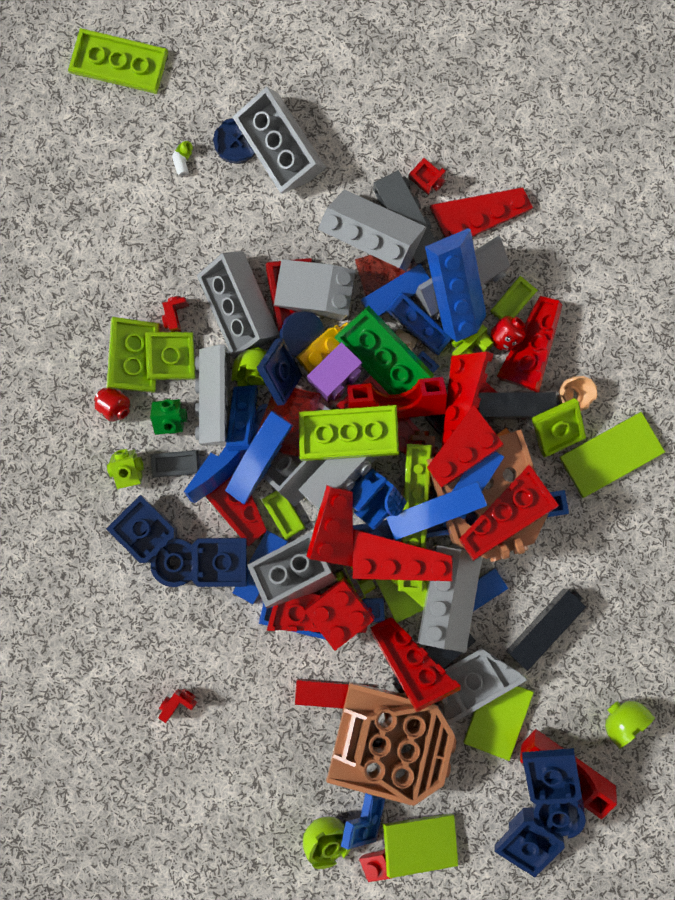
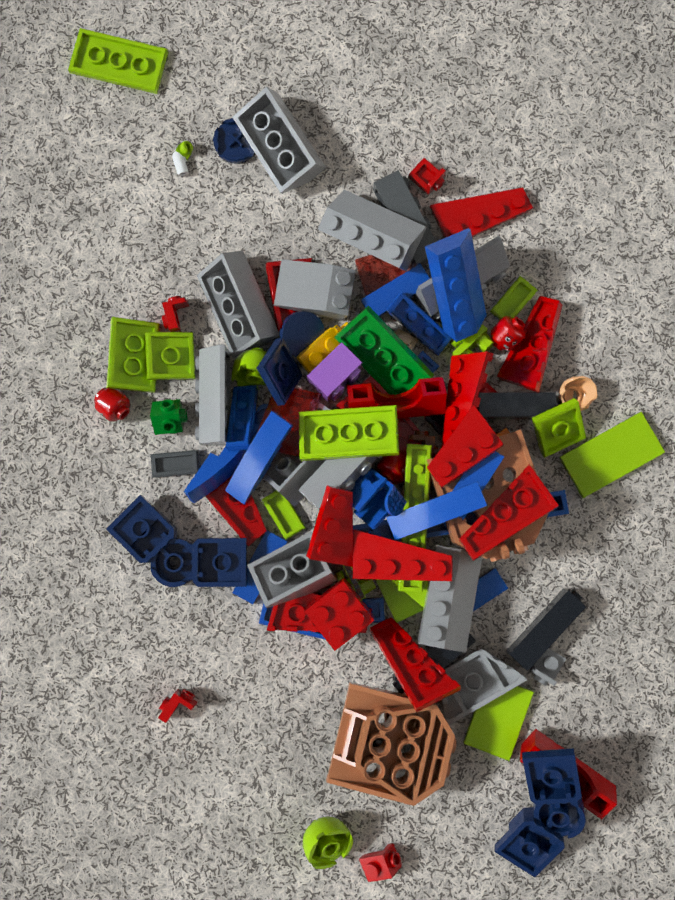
(125, 468): lime brick -> none
(321, 693): red tile -> none
(366, 828): blue tile -> none
(393, 467): none -> red head
(420, 845): lime tile -> none
(548, 667): none -> light grey bracket
(626, 721): lime cylinder -> none

